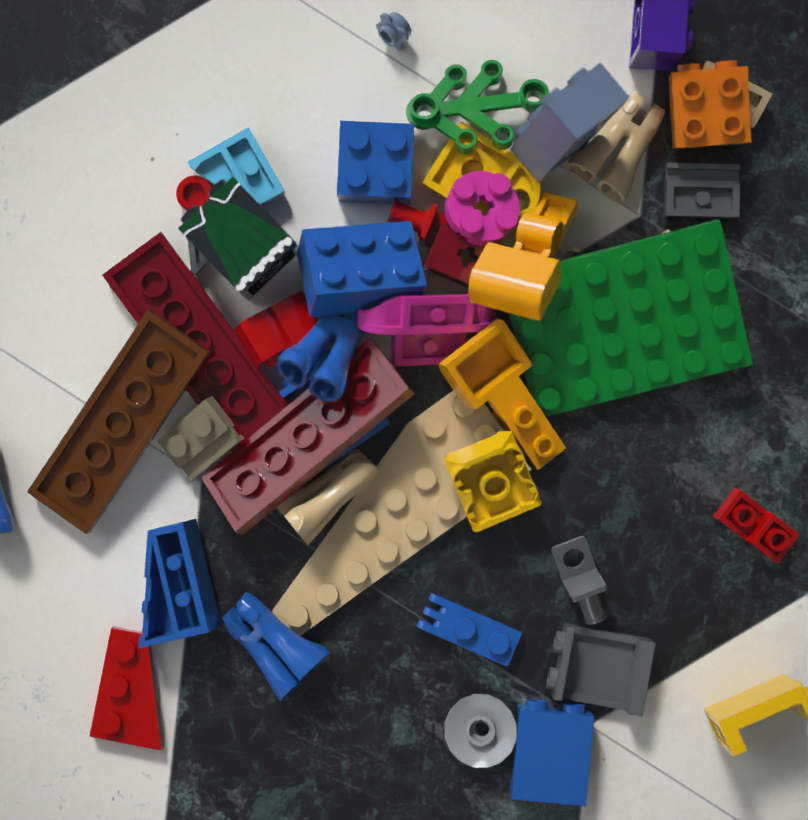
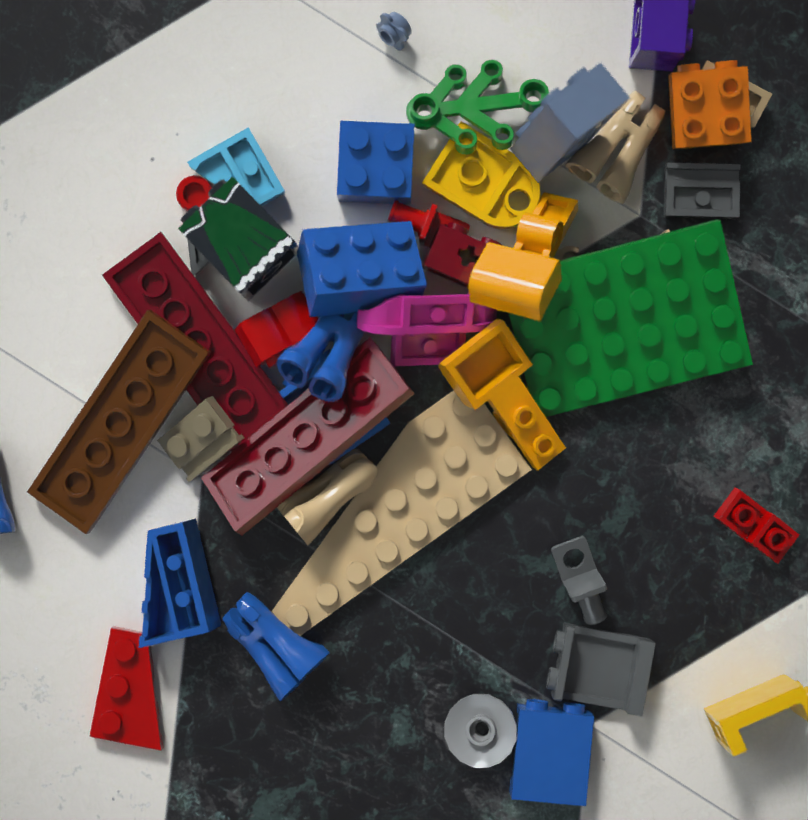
(471, 630): blue hinge -> none
(492, 480): yellow slope -> none
(494, 191): dark pink plate -> none

